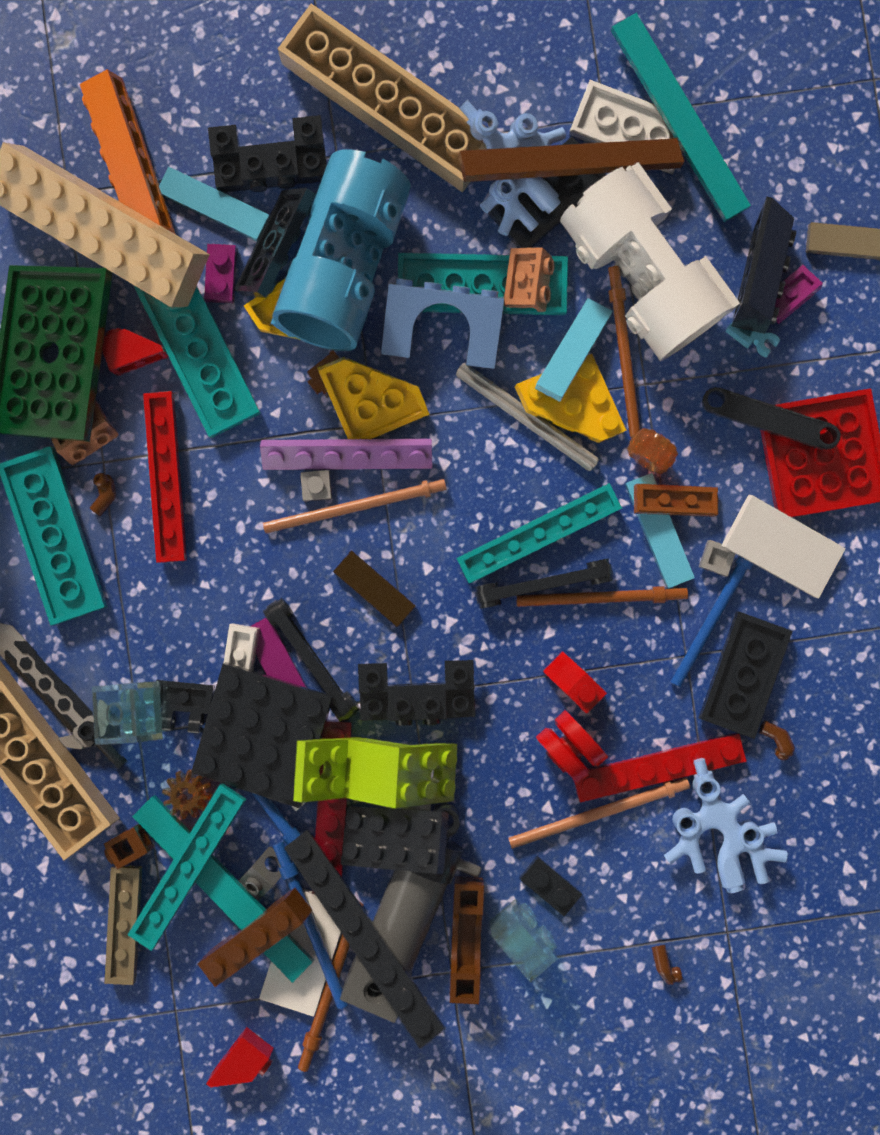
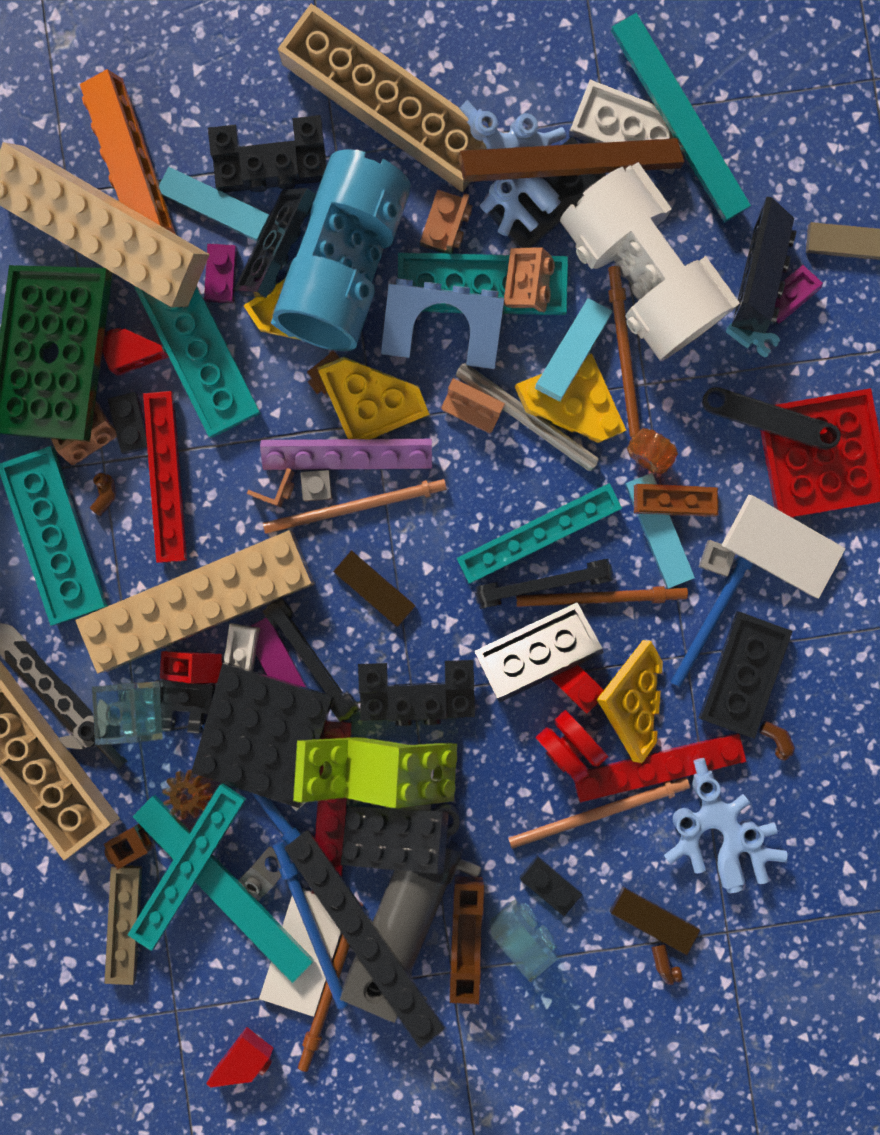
(128, 422): none -> black plate
(190, 666): none -> red slope
(195, 602): none -> tan brick
(254, 939): reddish brown arch -> none
(285, 490): none -> nougat bracket
(445, 222): none -> nougat bracket
(472, 406): none -> nougat bracket
(538, 652): none -> plate
(633, 701): none -> yellow plate
(654, 920): none -> dark brown tile

